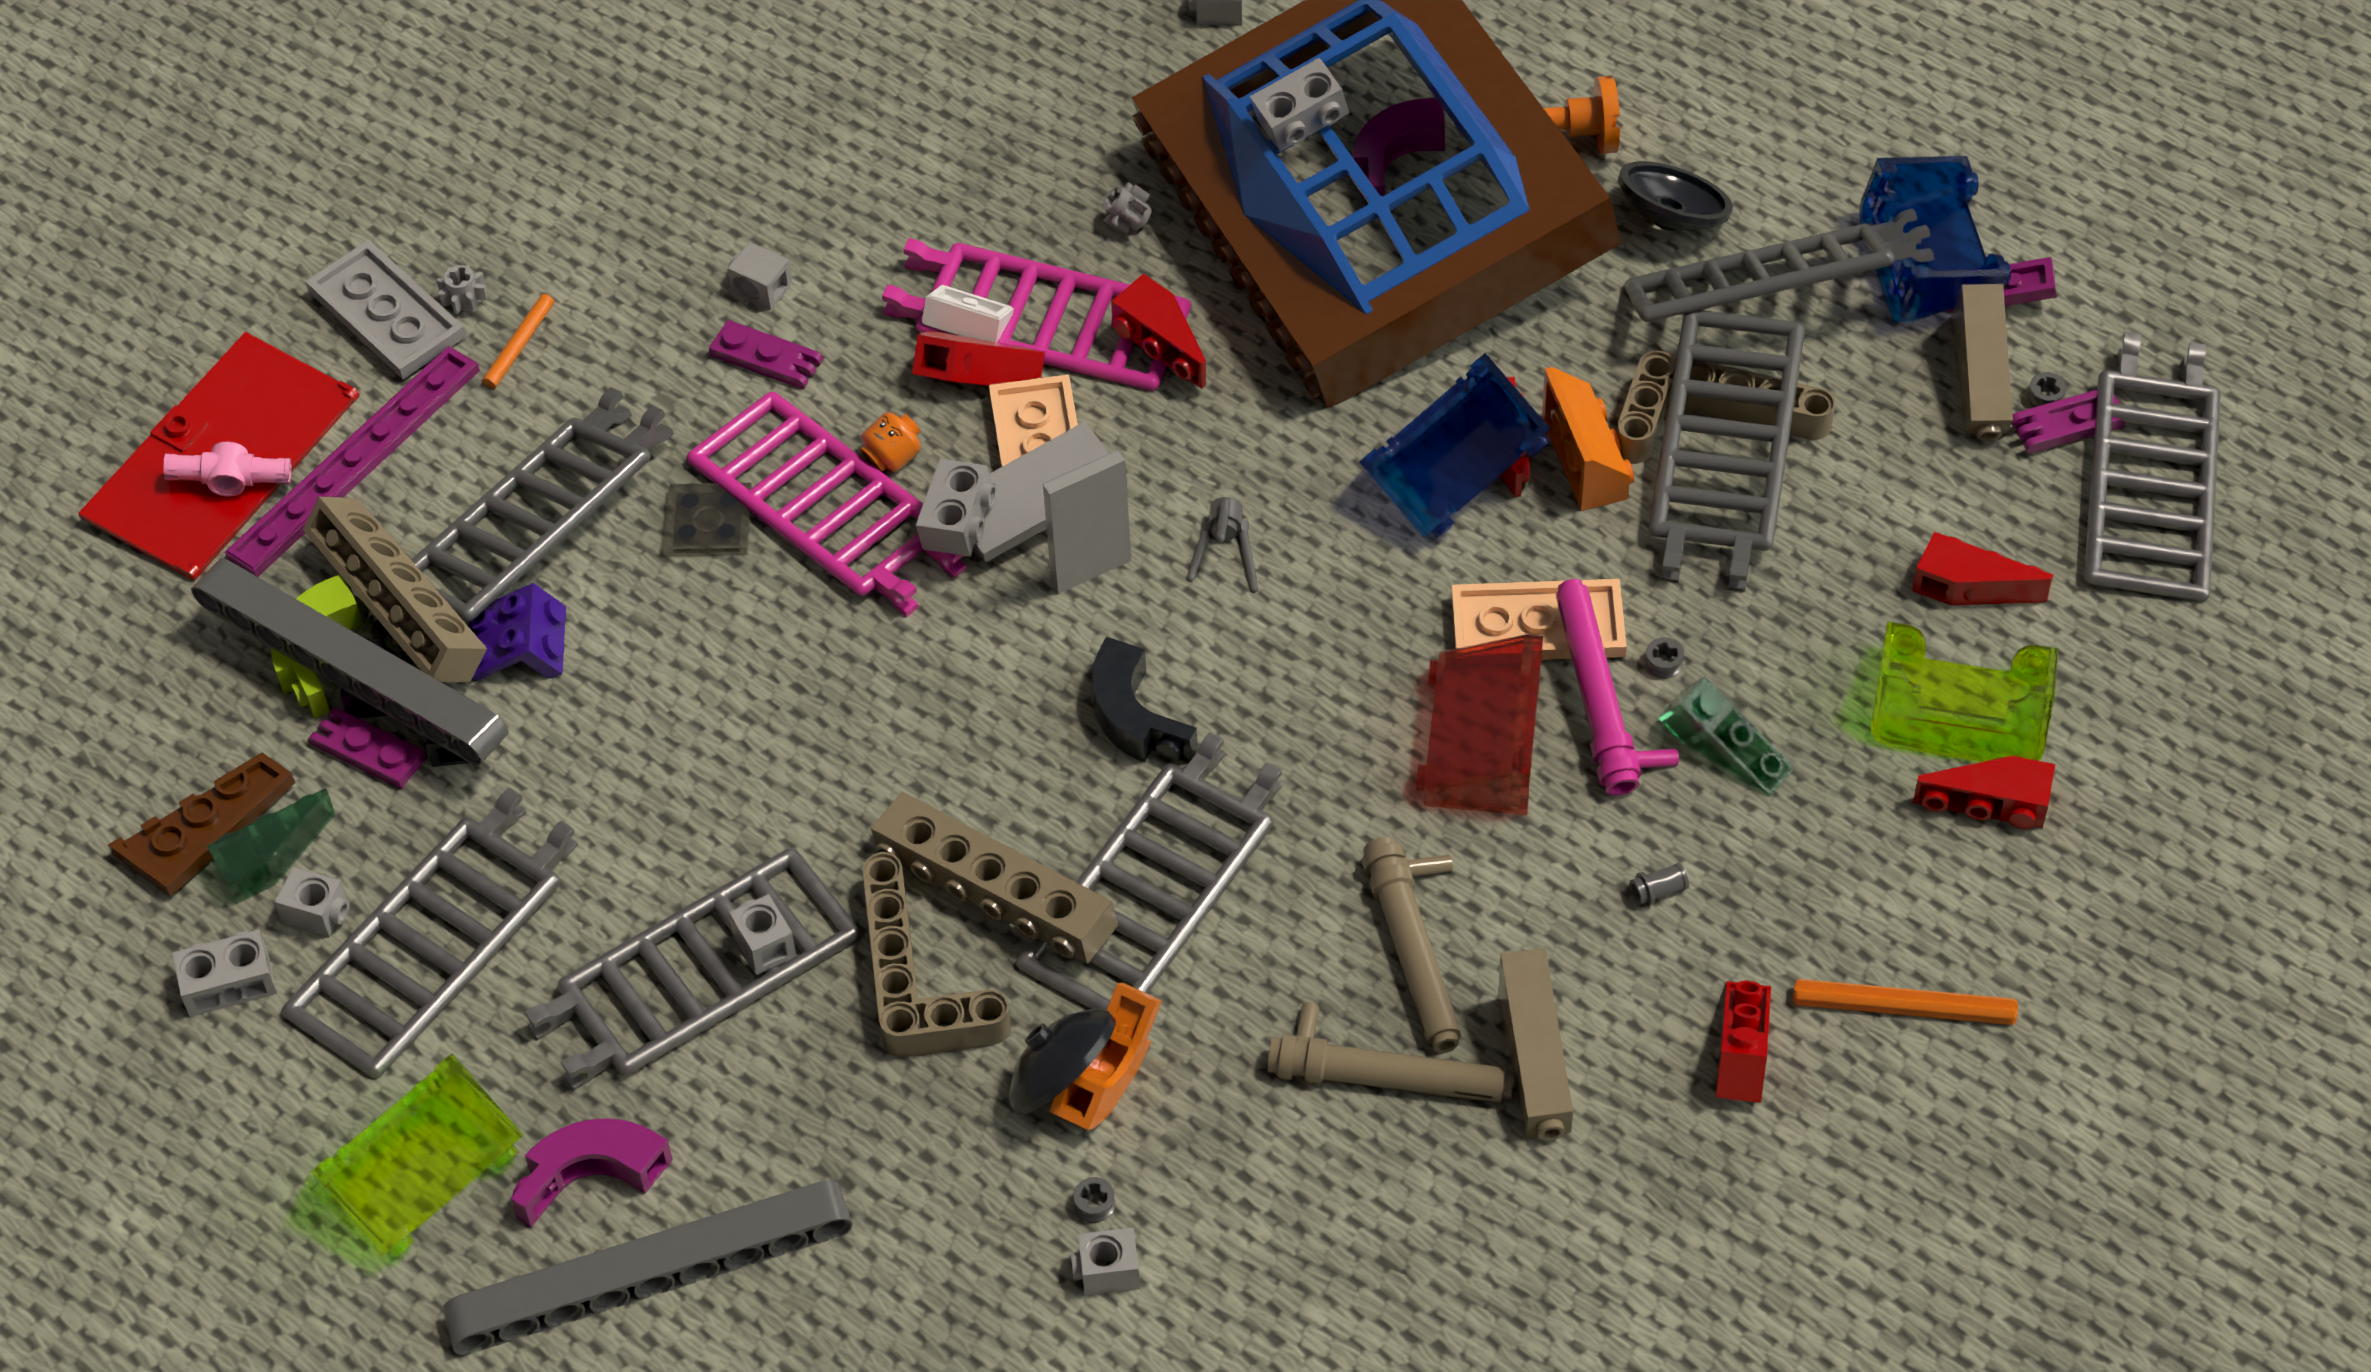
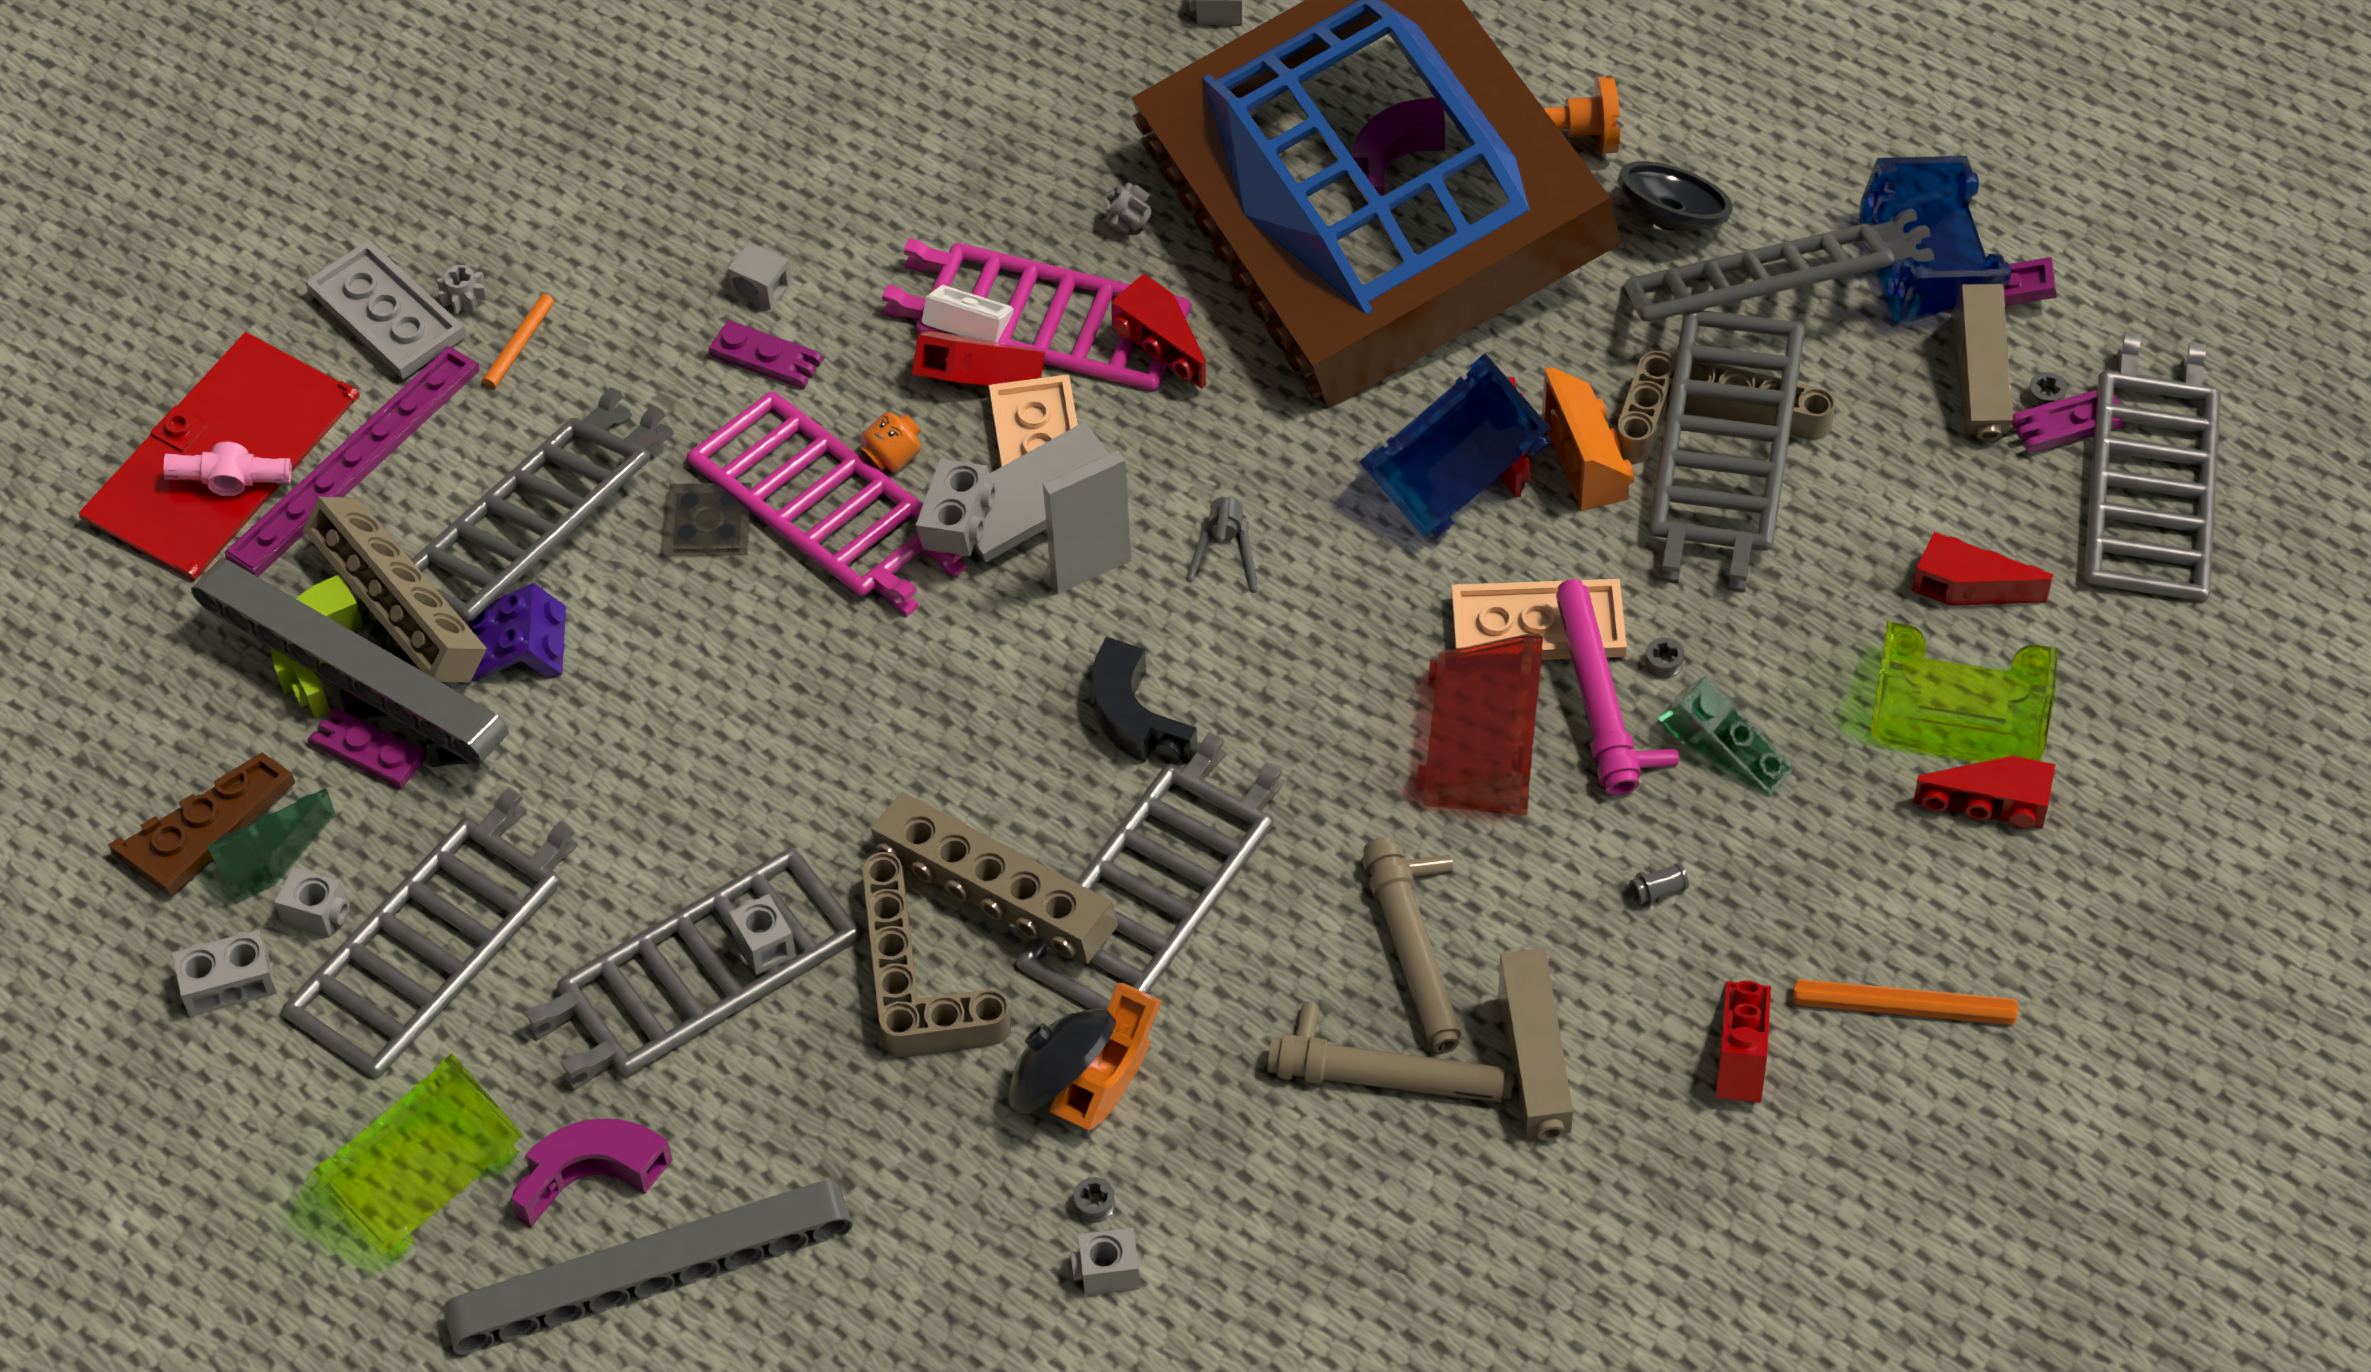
(1299, 104): light grey brick -> none

